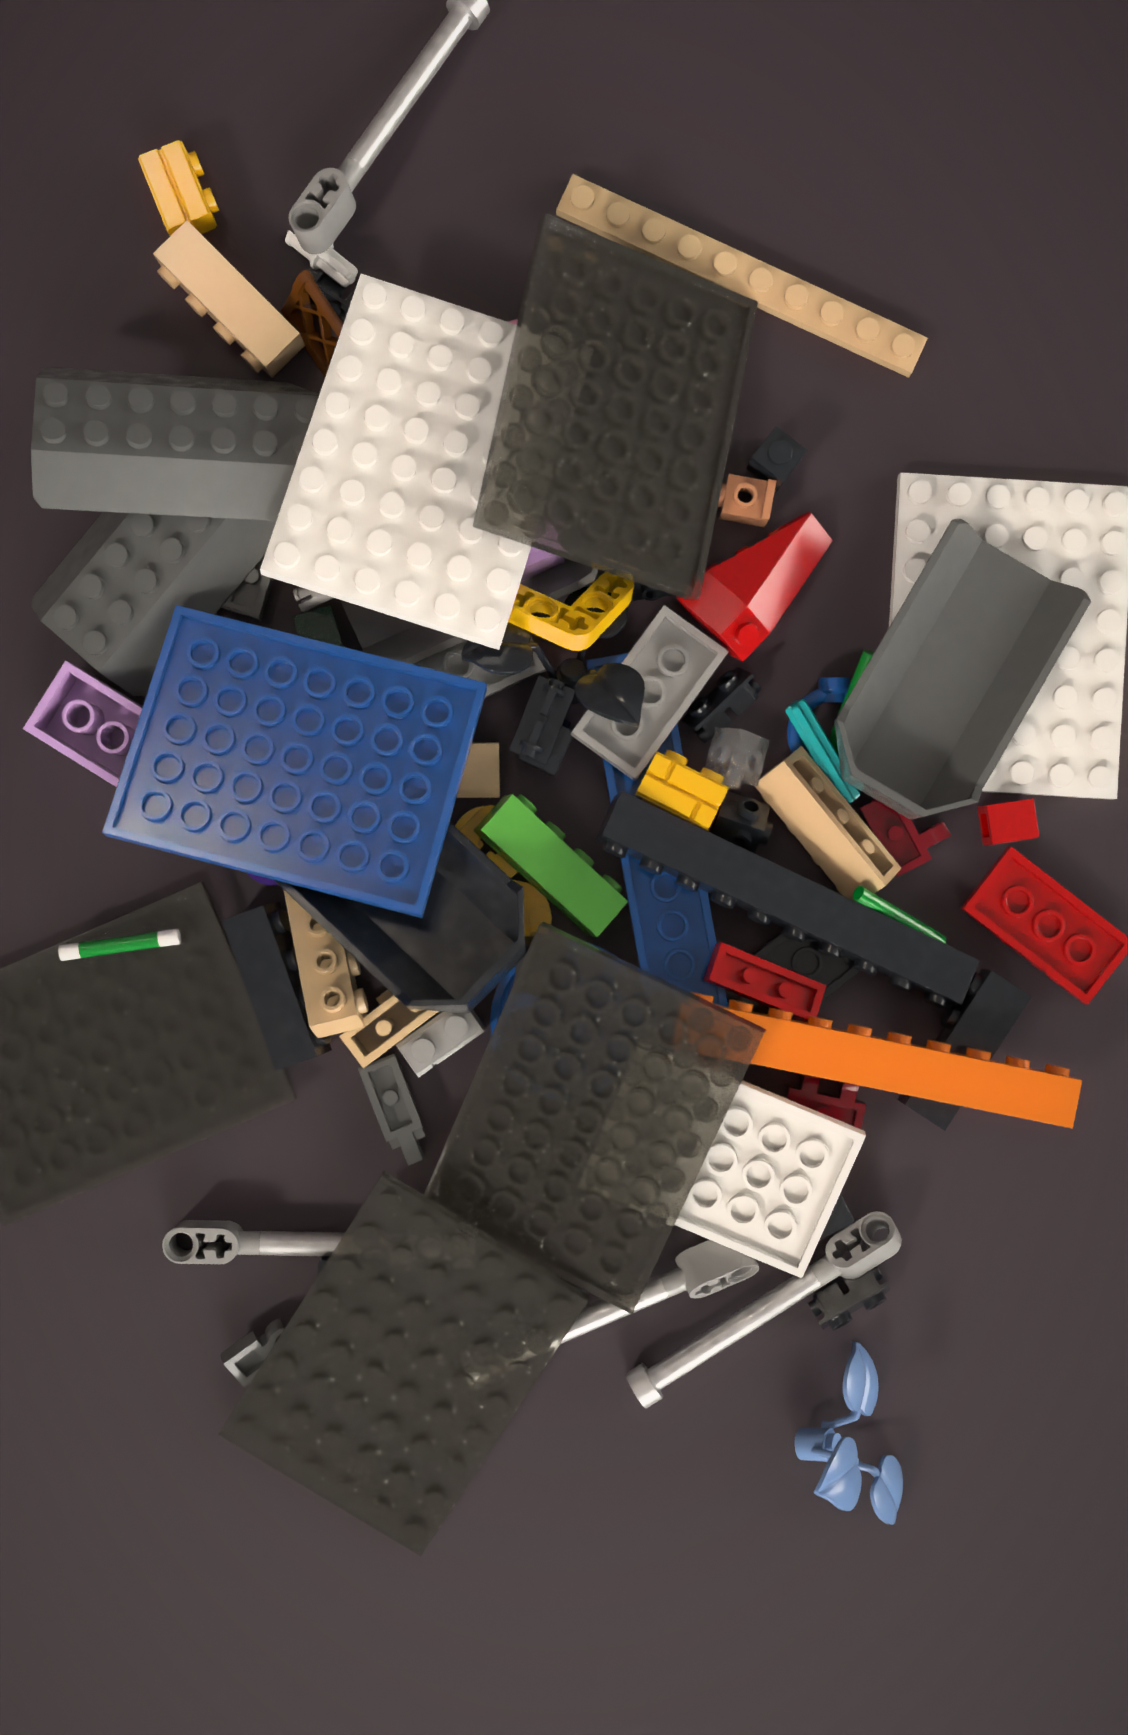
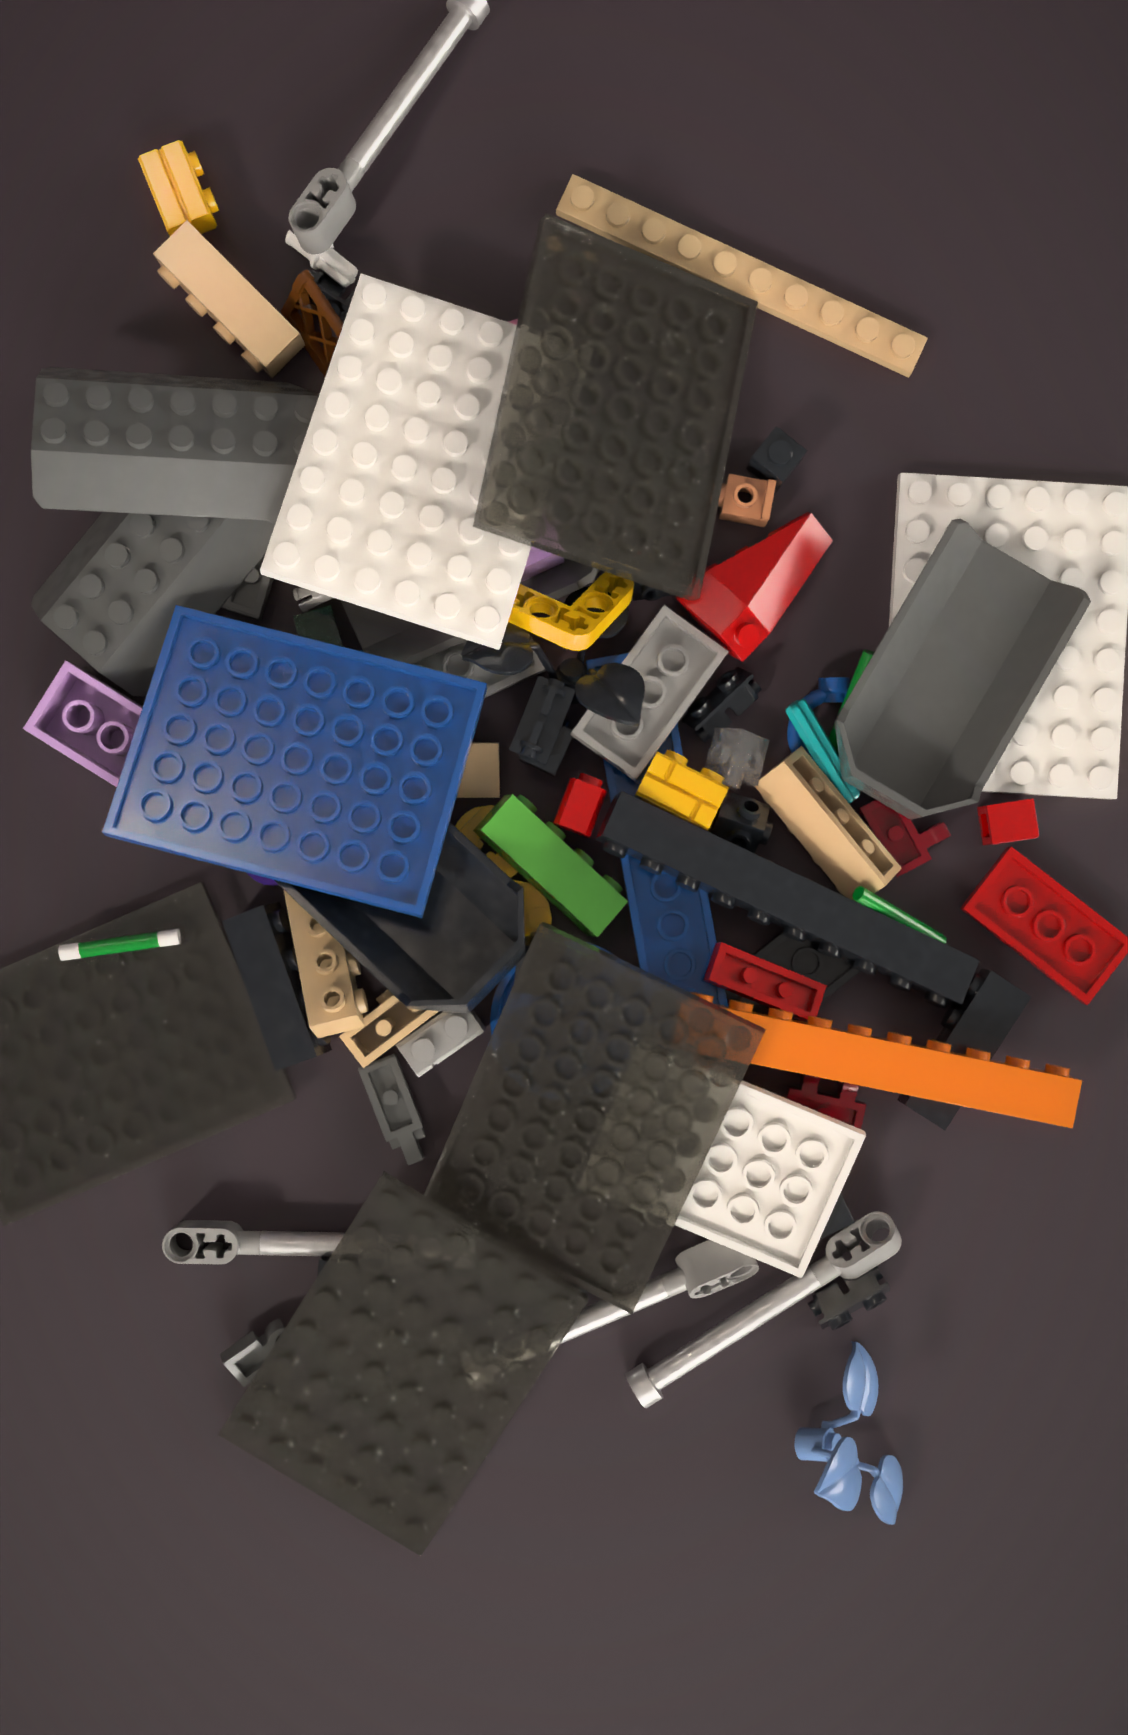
(581, 805): none -> red brick

